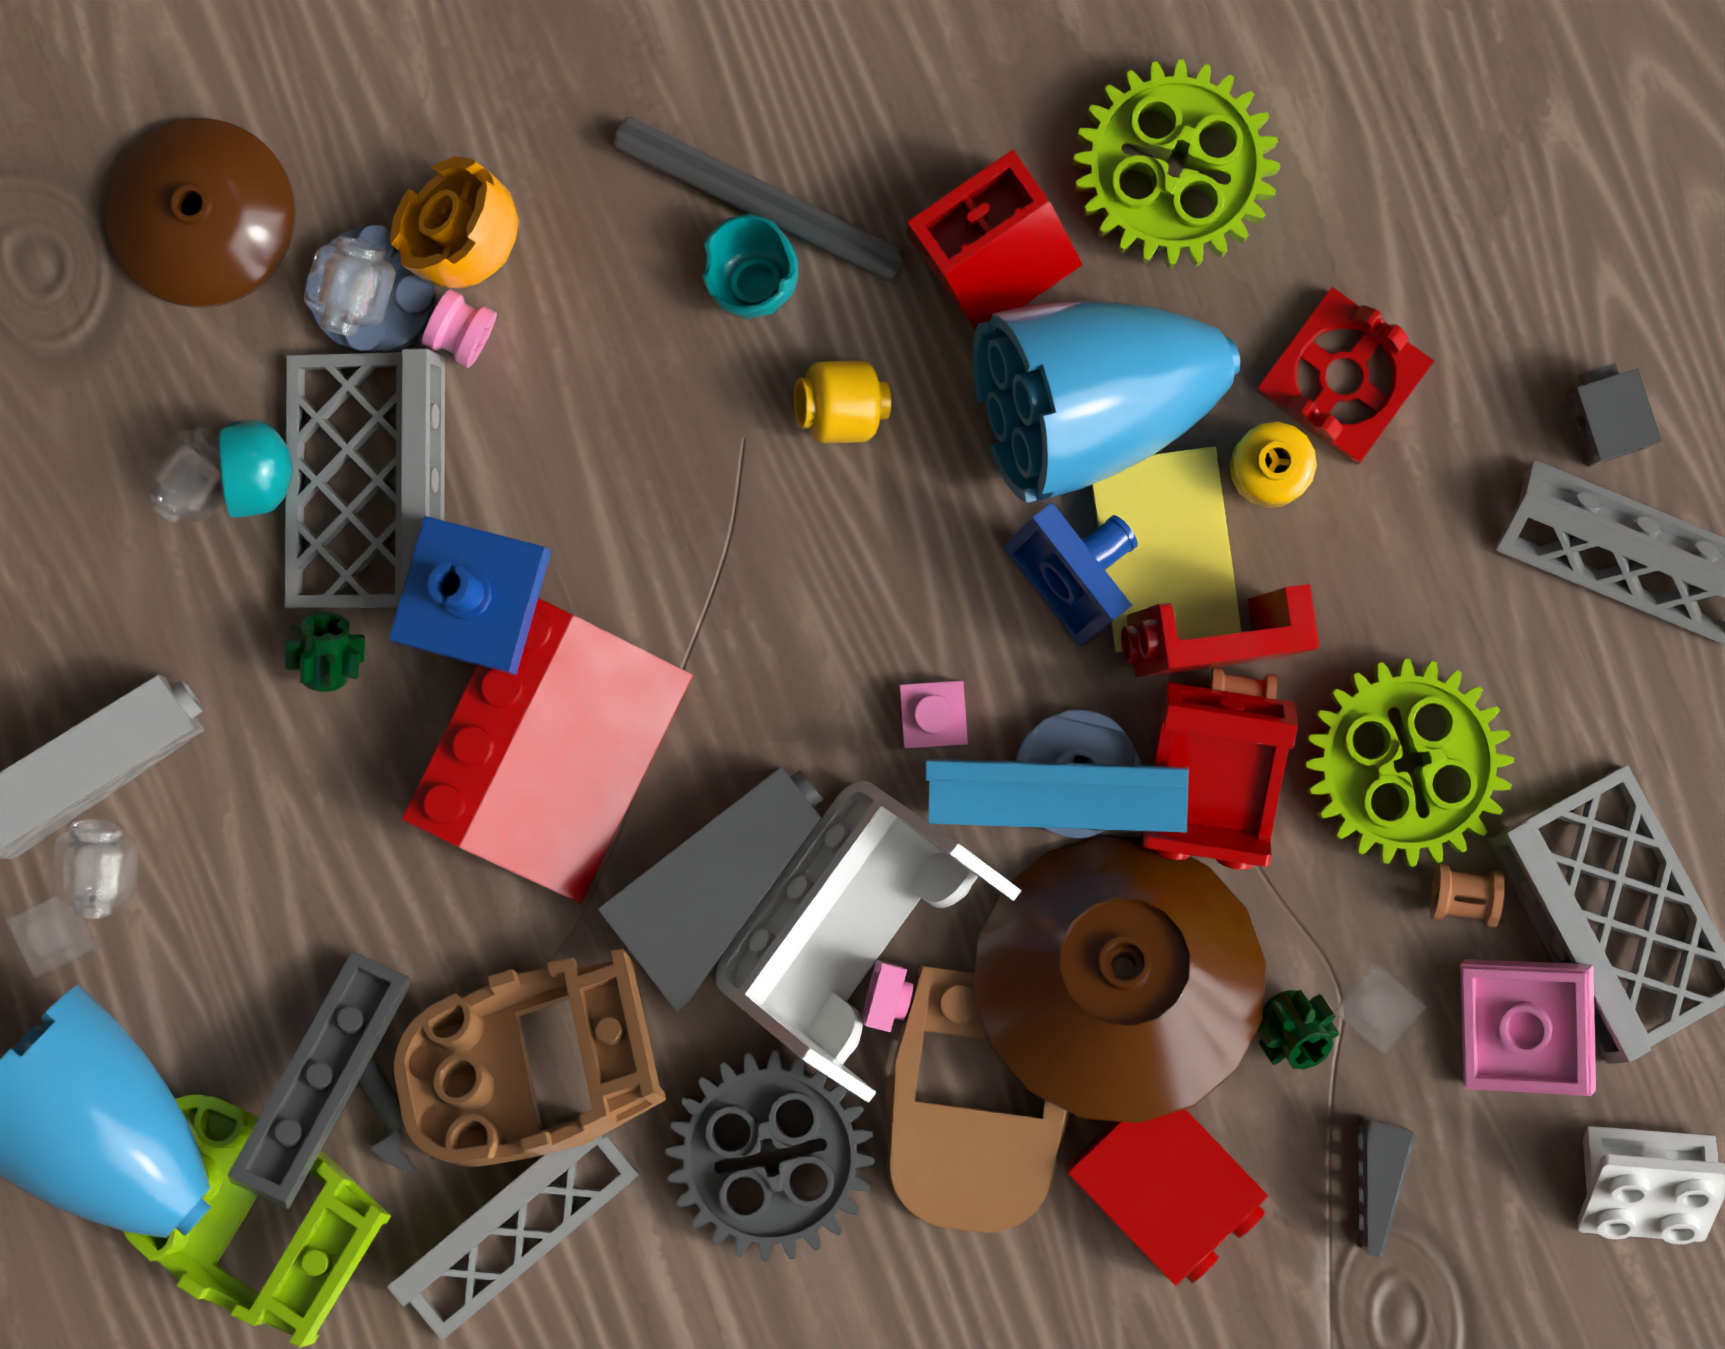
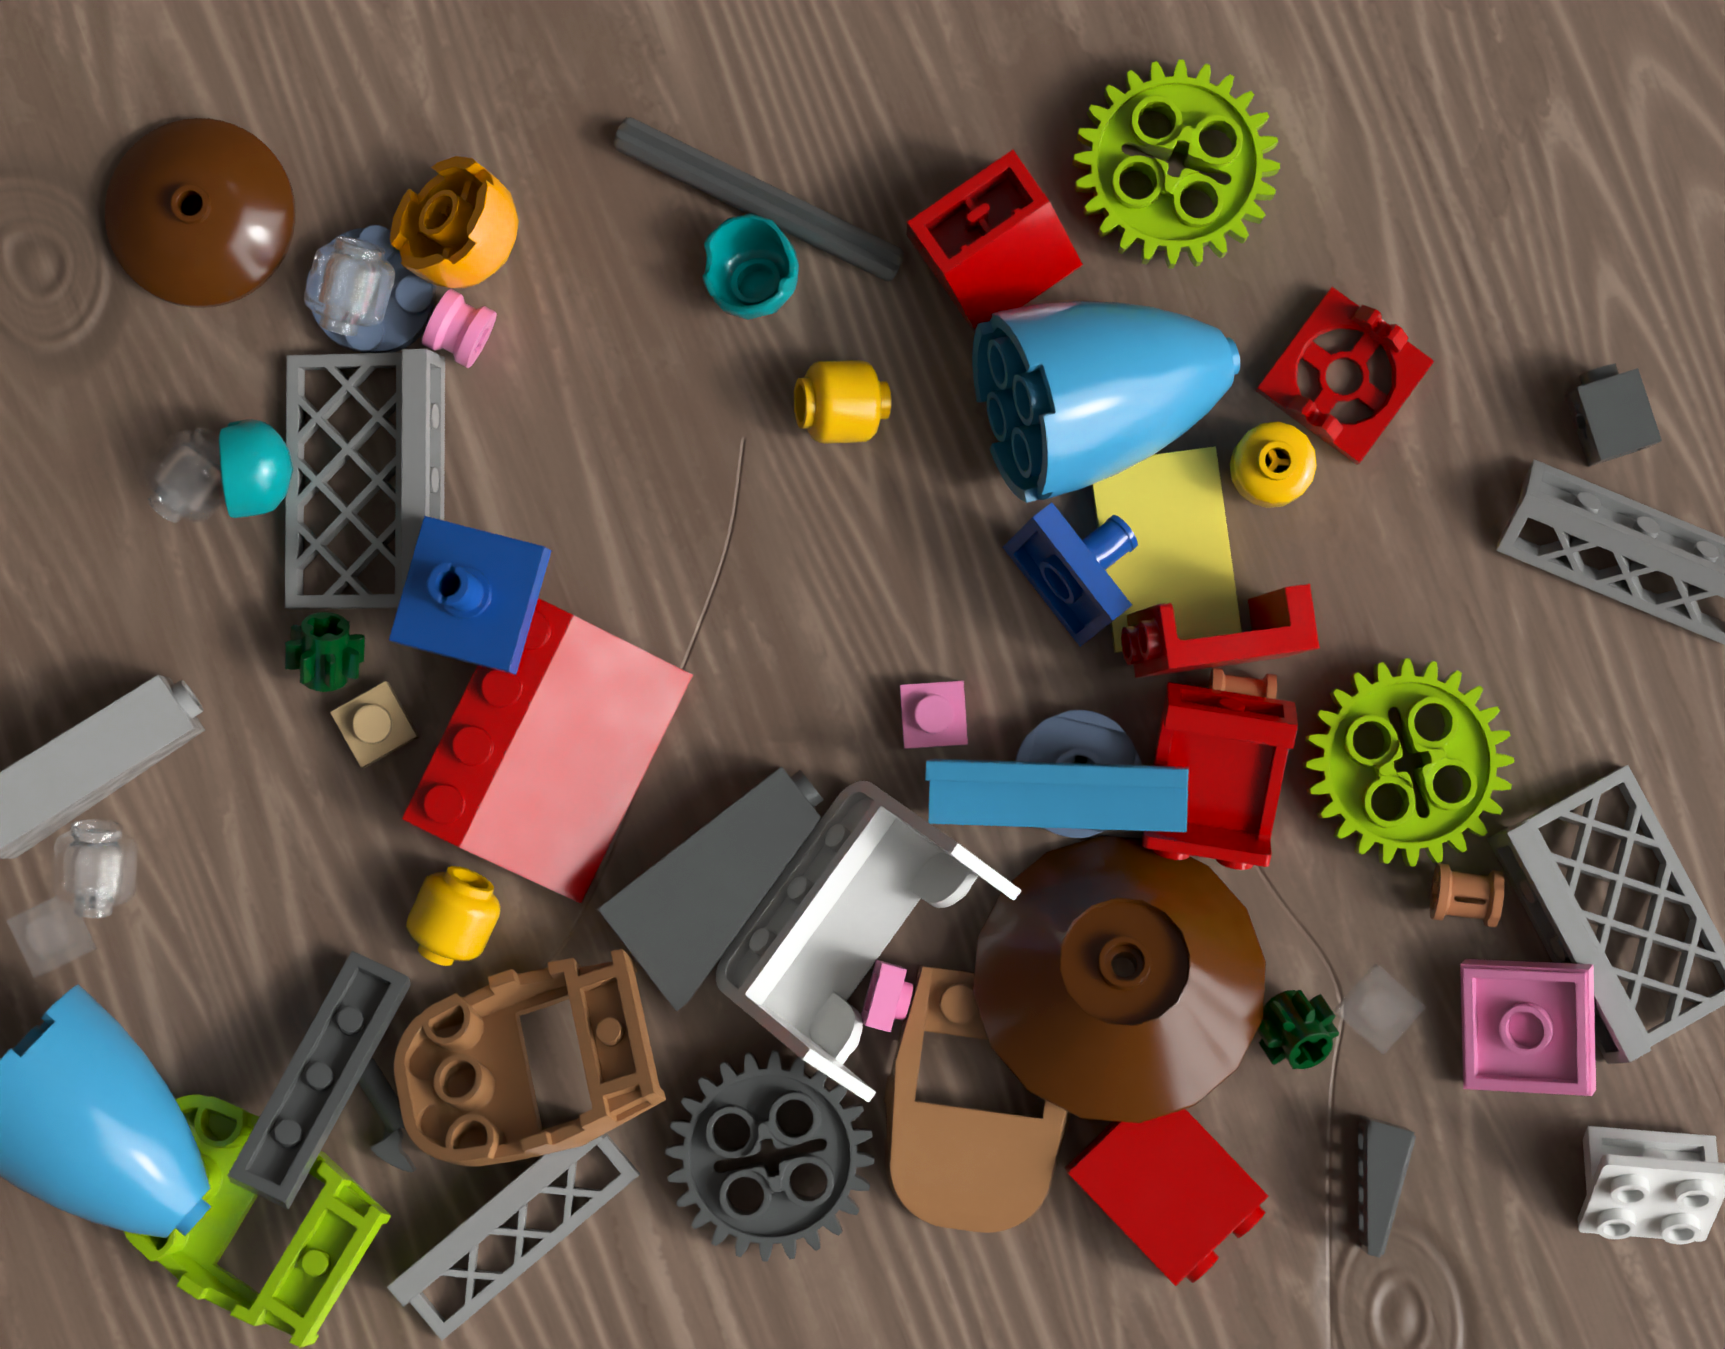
(374, 724): none -> tan plate
(453, 915): none -> yellow head

